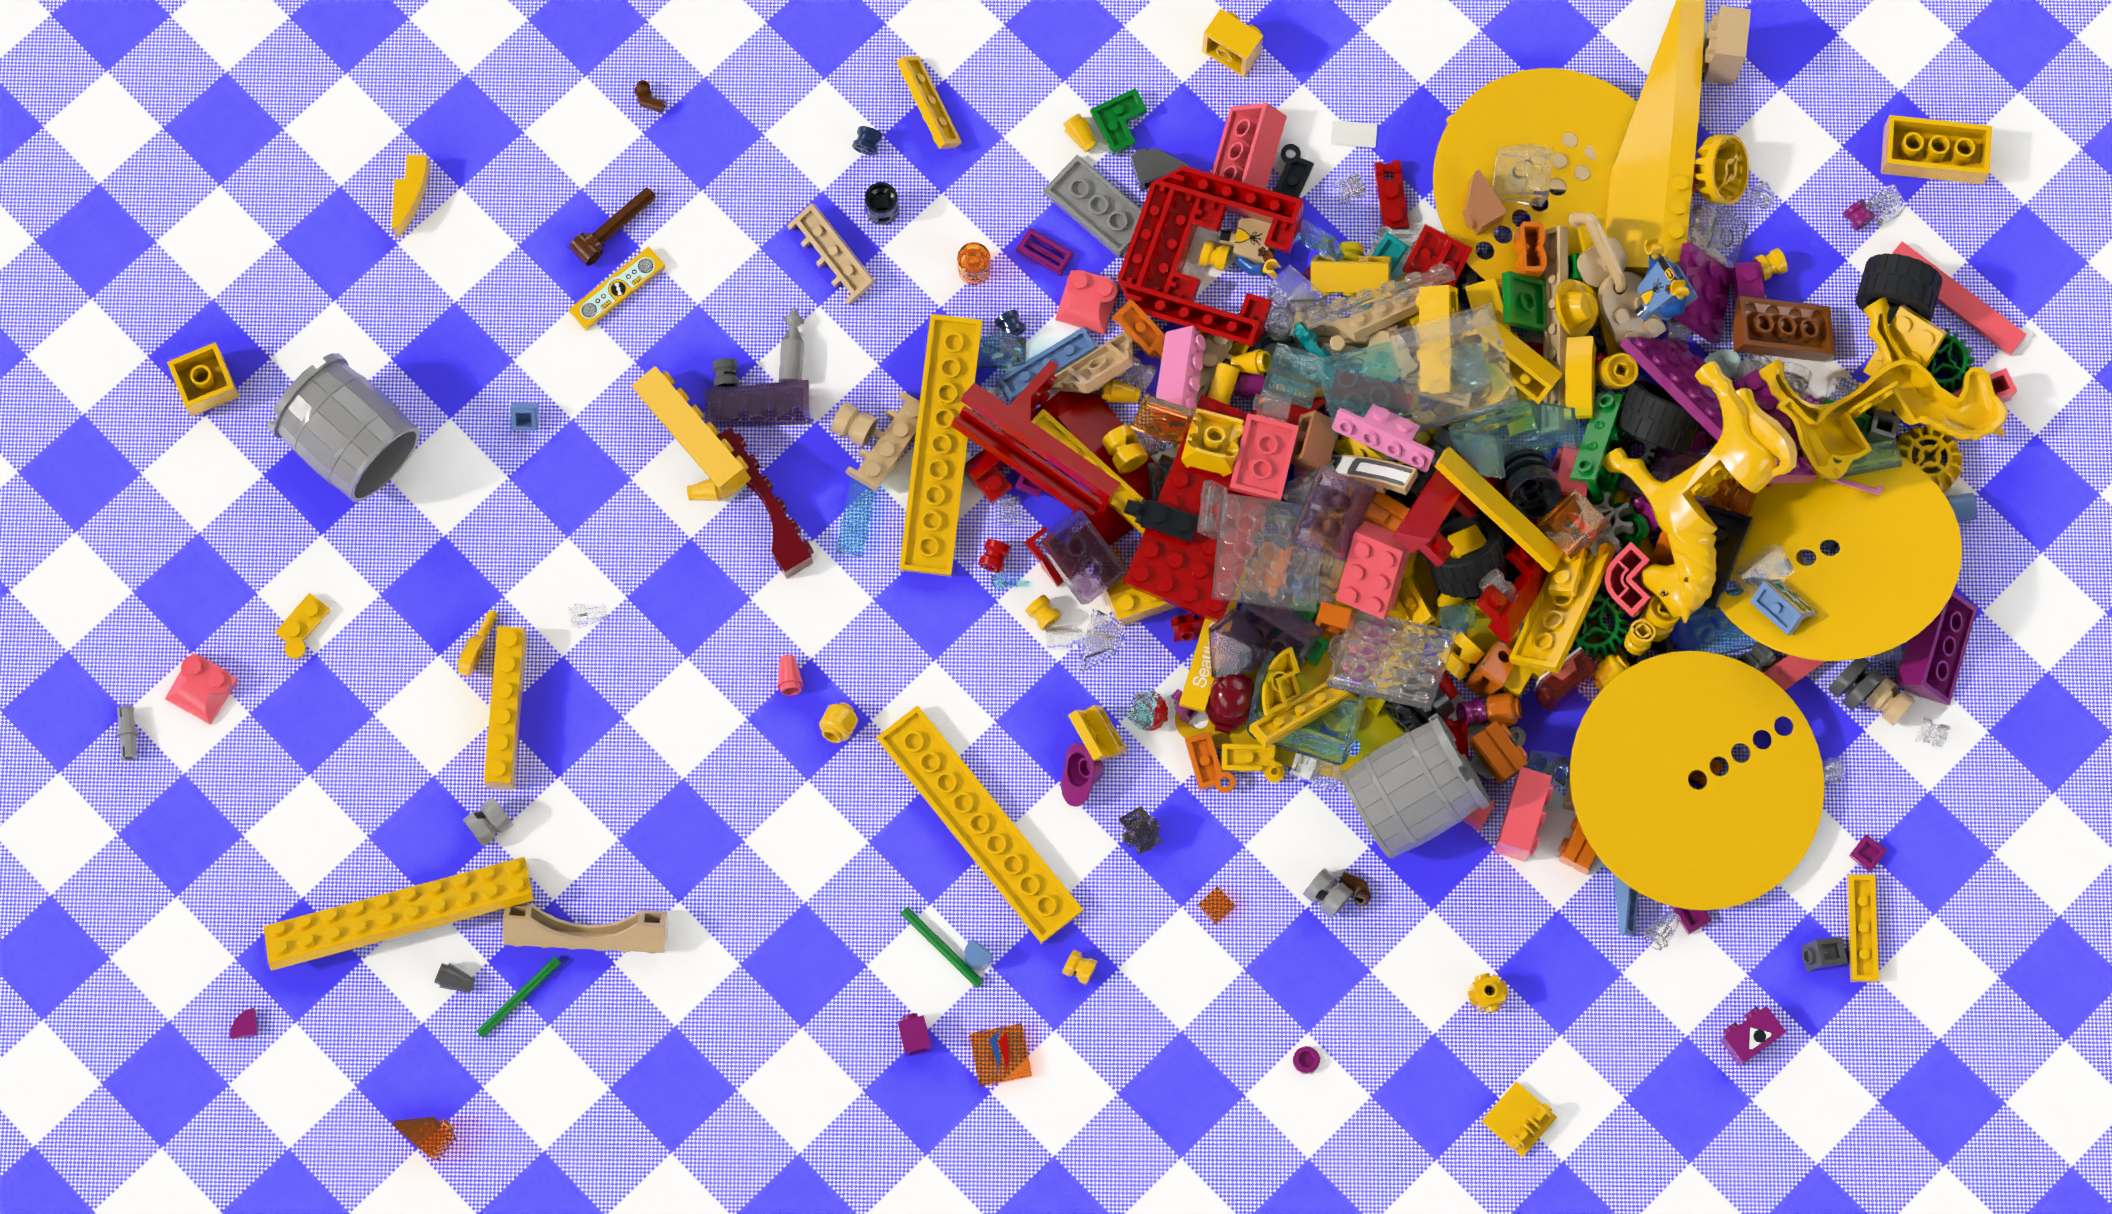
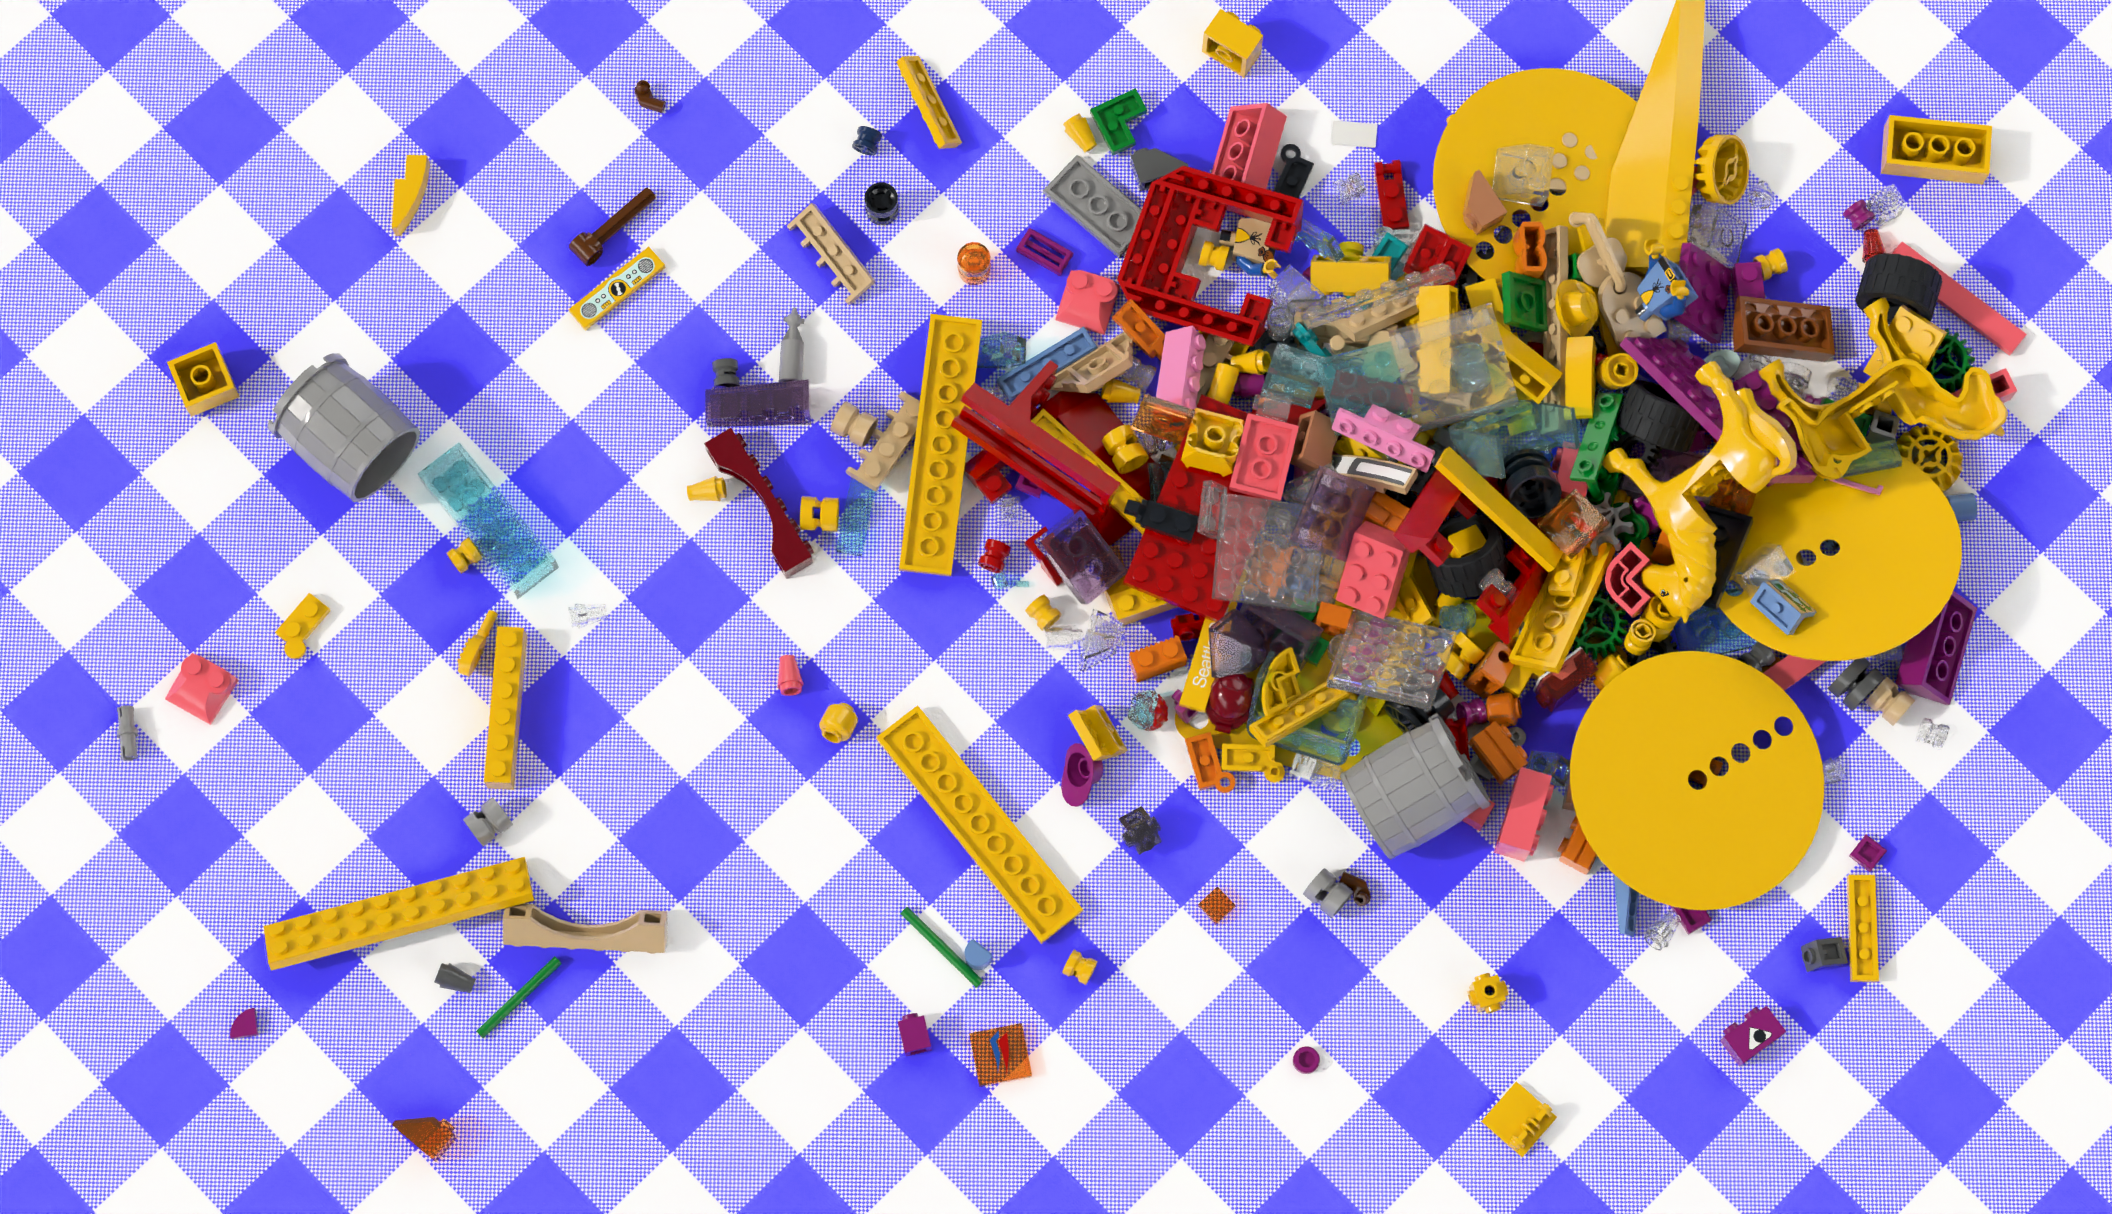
(464, 555): none -> yellow wheel
(488, 520): none -> clear light blue brick
(524, 416): medium blue brick -> none
(691, 432): yellow brick -> none
(828, 513): none -> yellow wheel
(1010, 323): dark blue wheel -> none
(1157, 659): none -> orange brick
(1726, 45): tan brick -> none
(1872, 244): none -> clear red cone

